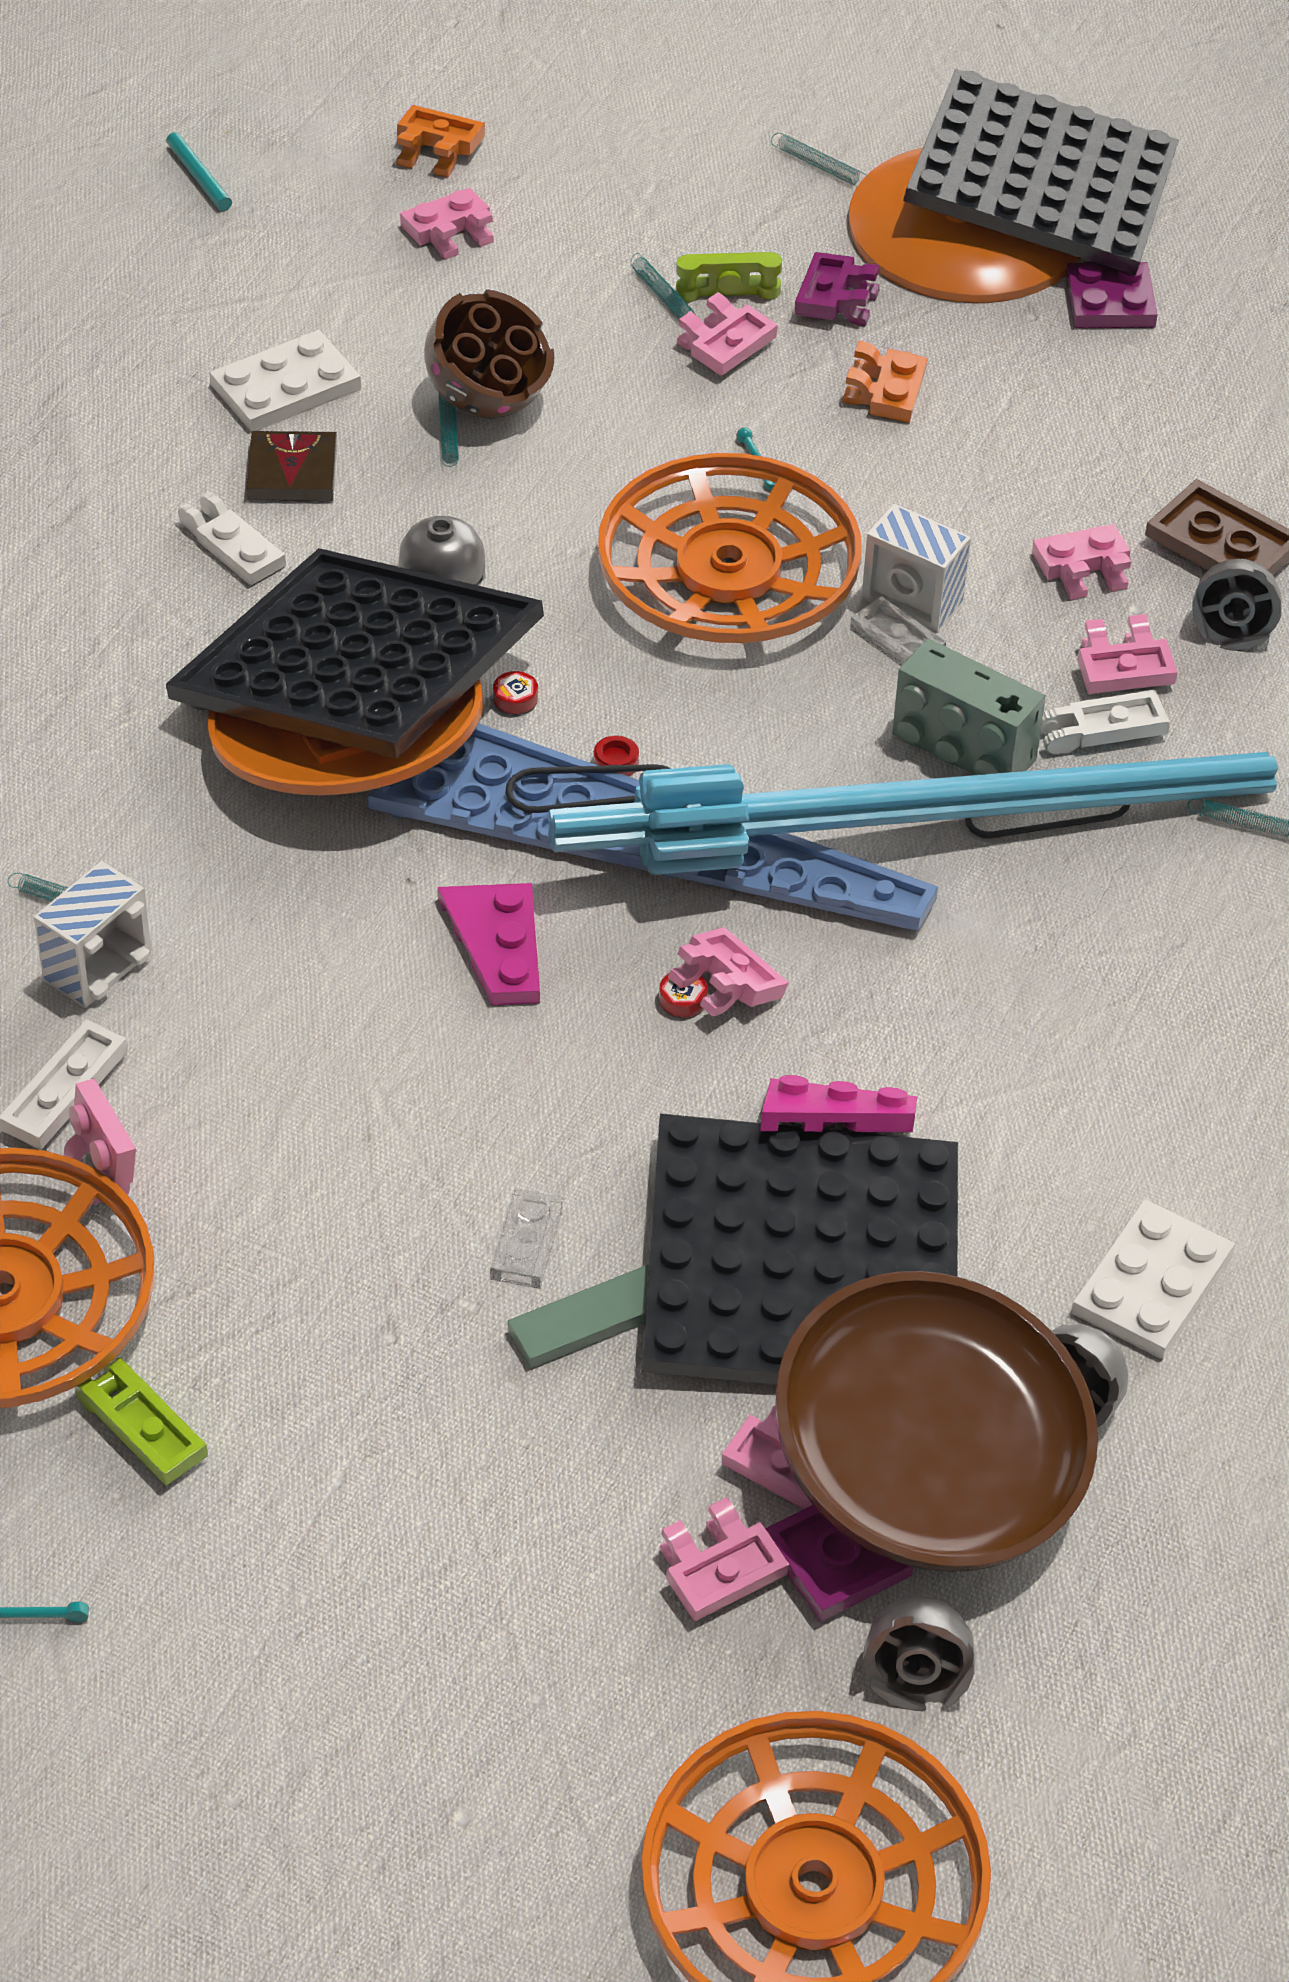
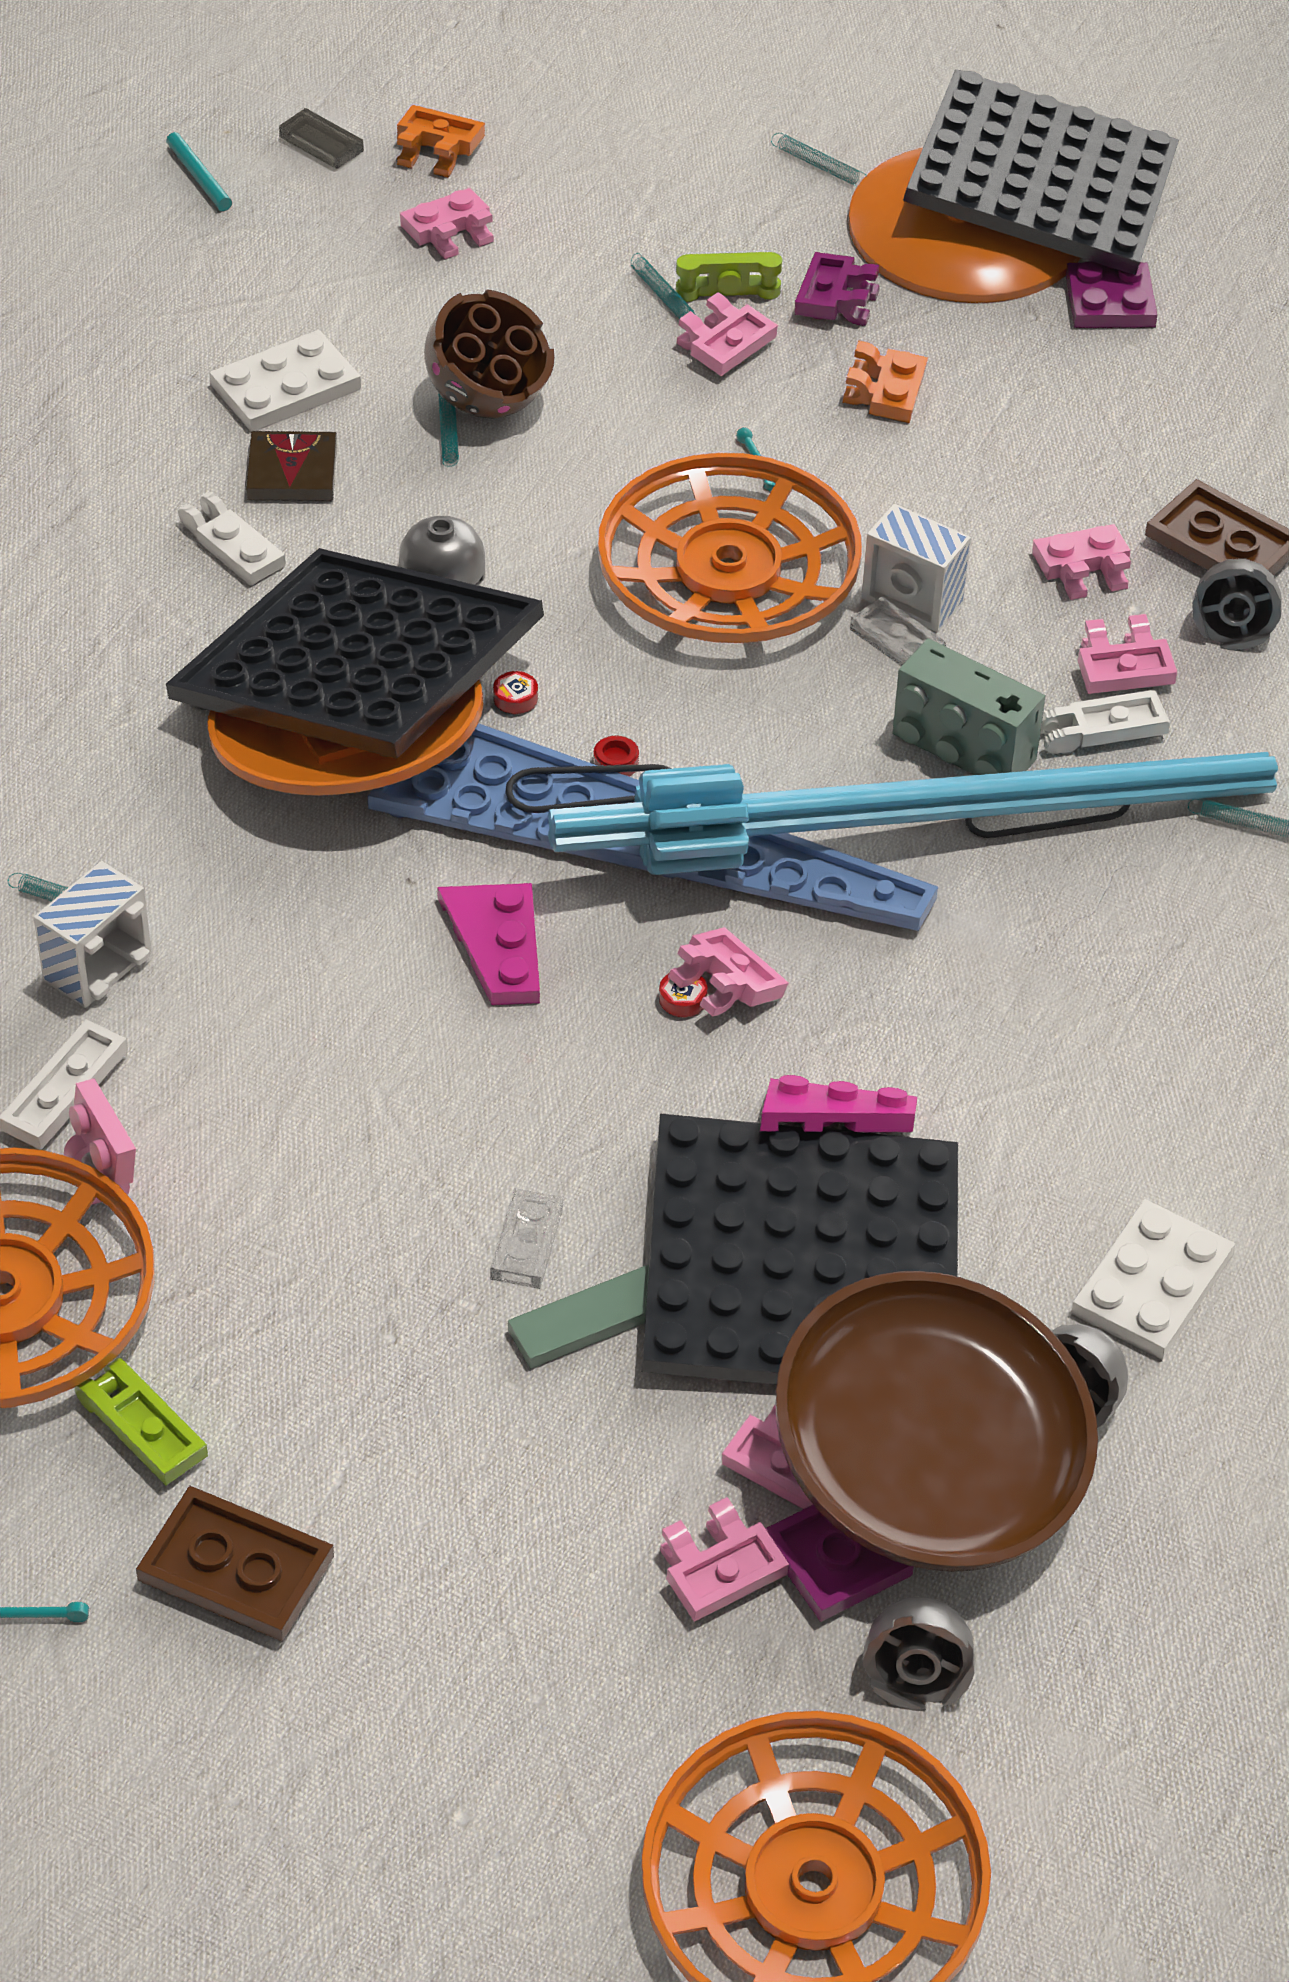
(235, 1563): none -> reddish brown plate
(321, 138): none -> clear smoke tile

